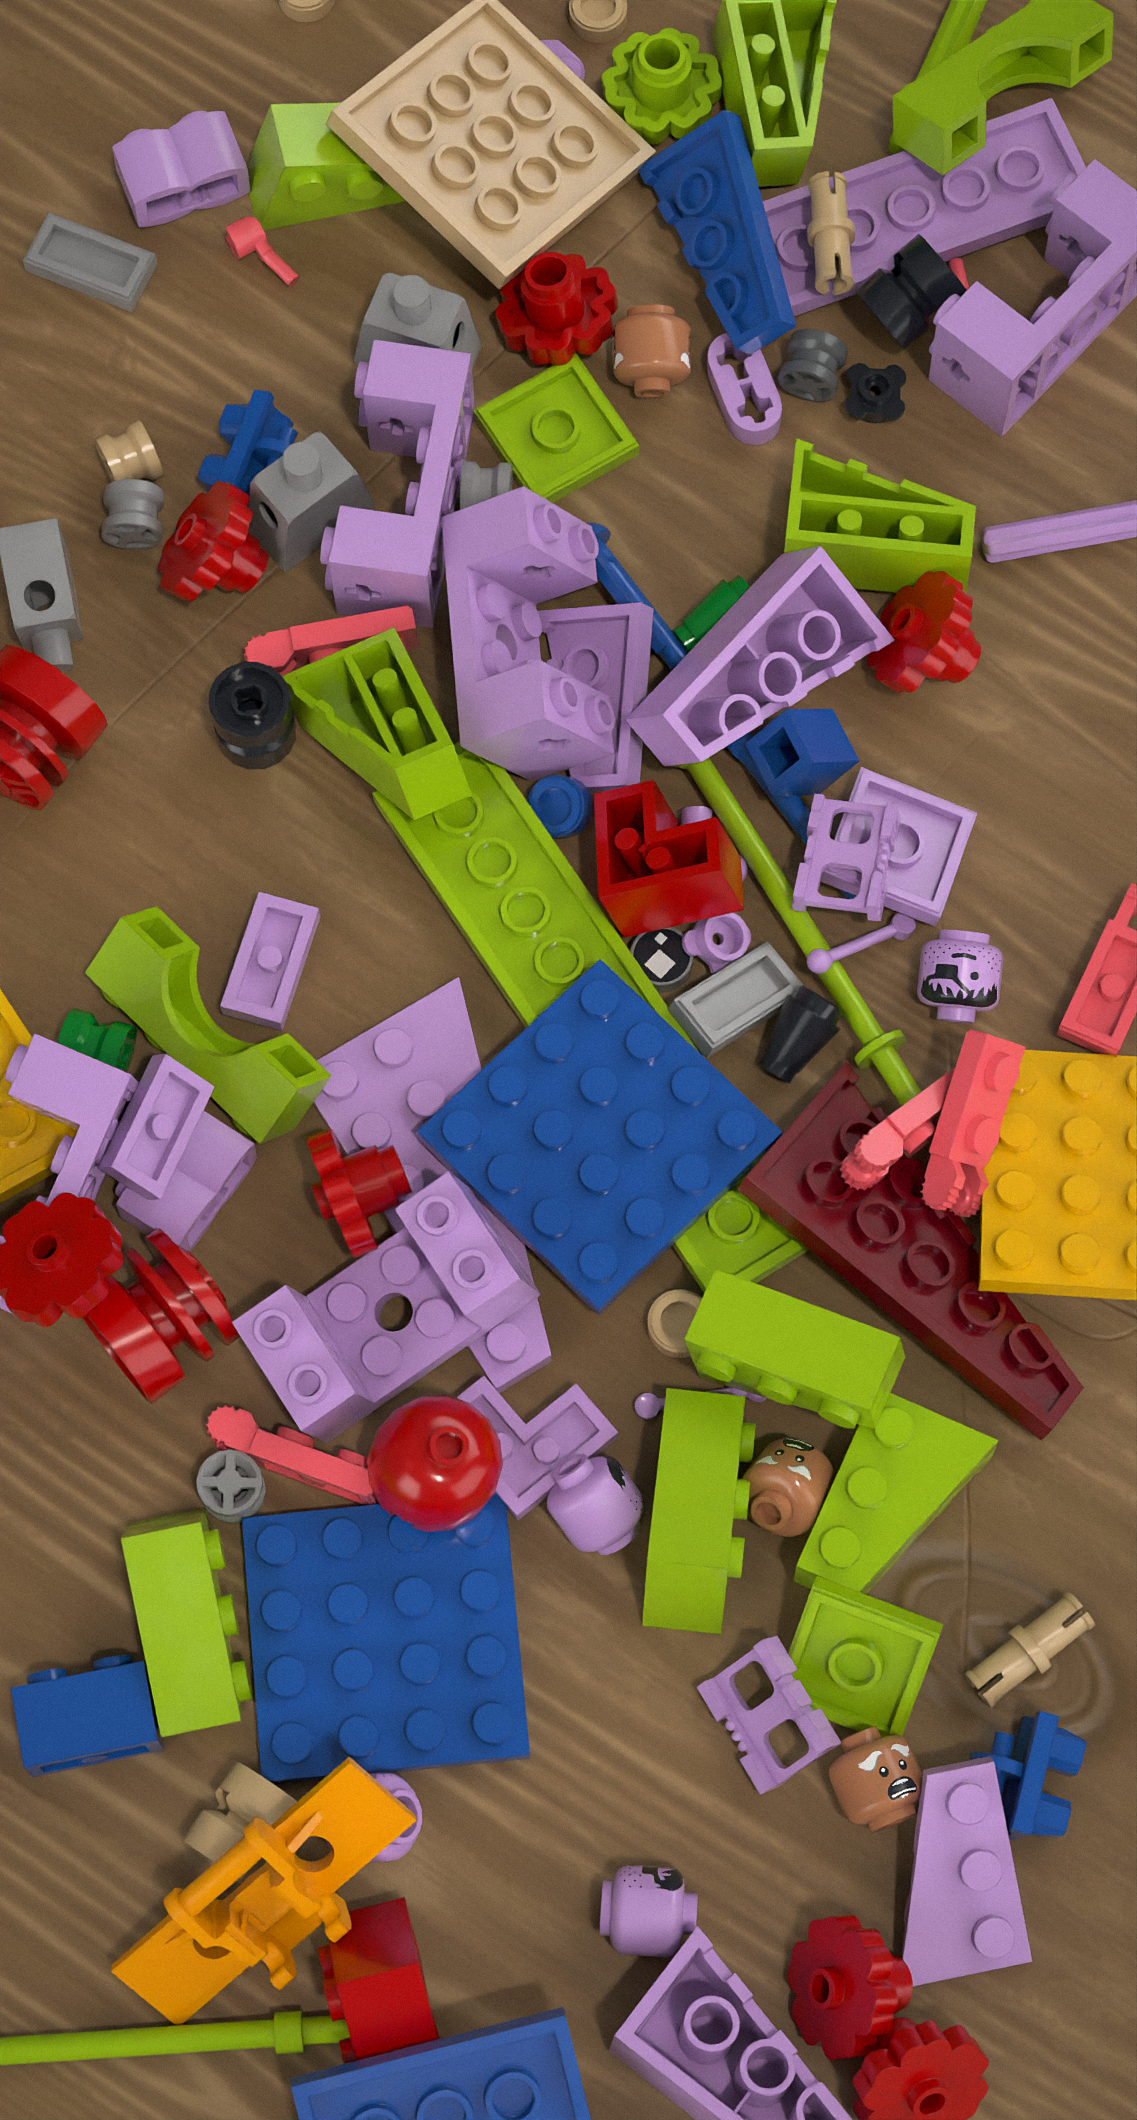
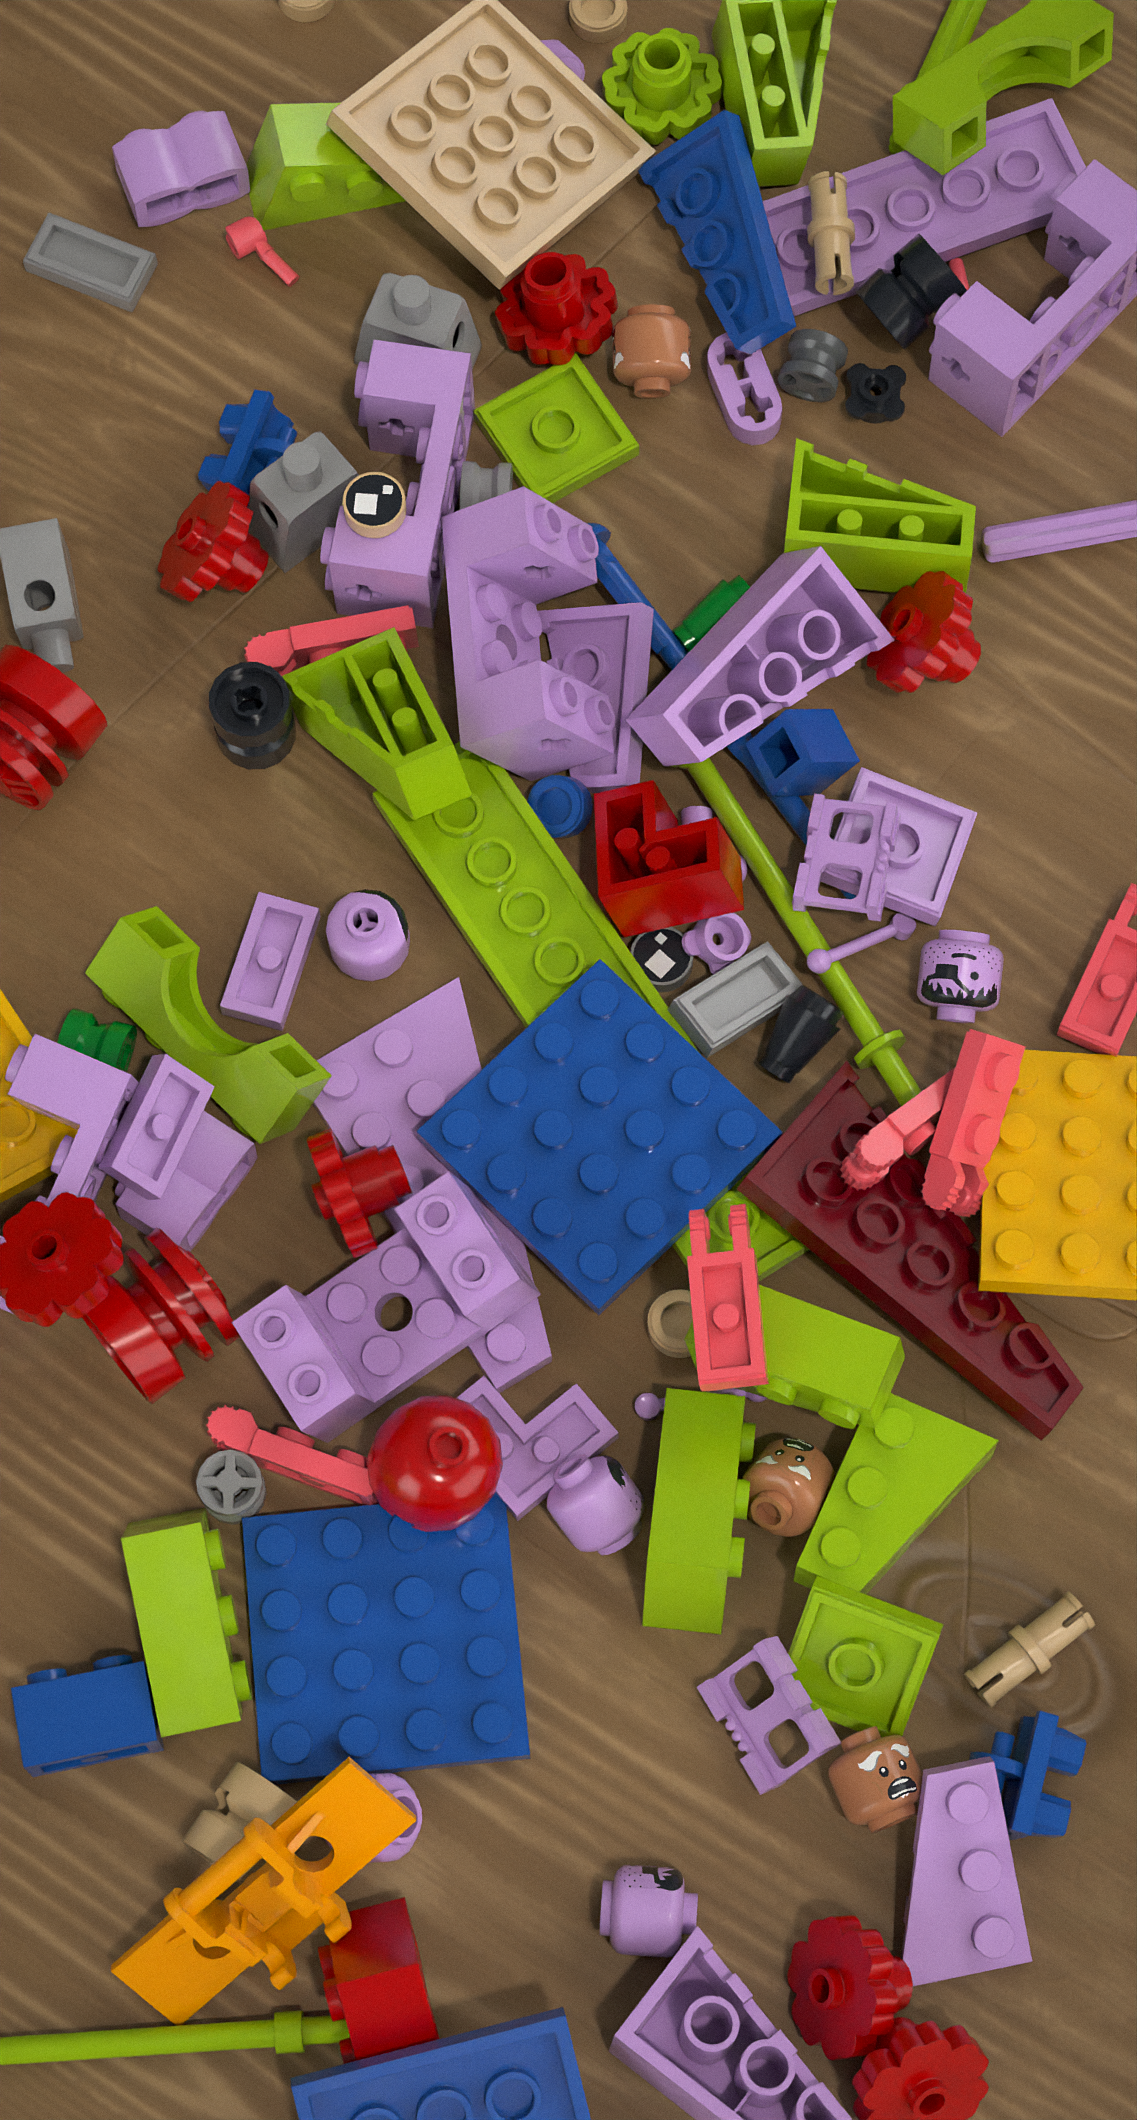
(129, 454): tan wheel -> none
(133, 514): light grey wheel -> none
(368, 935): none -> lavender head
(374, 504): none -> tile
(726, 1306): none -> coral hinge

